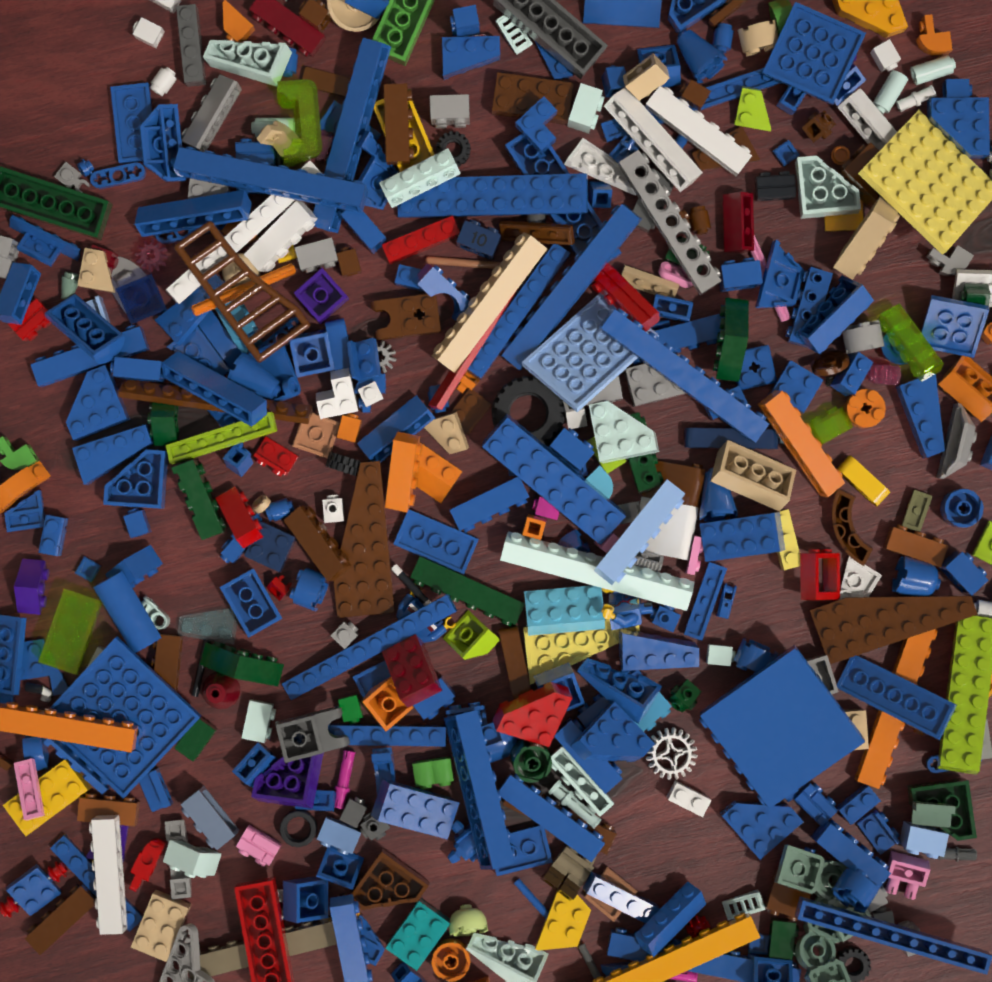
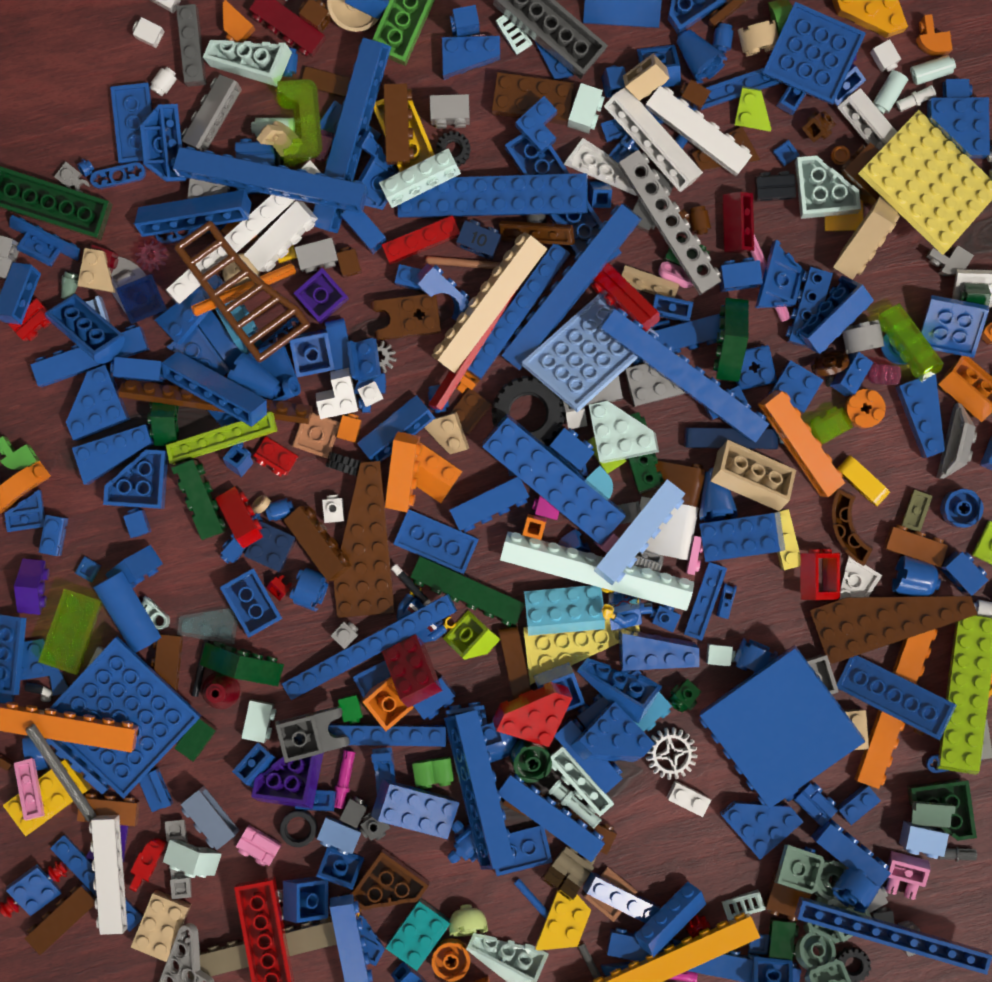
(60, 772): none -> dark grey axle
(878, 832): blue bracket -> none

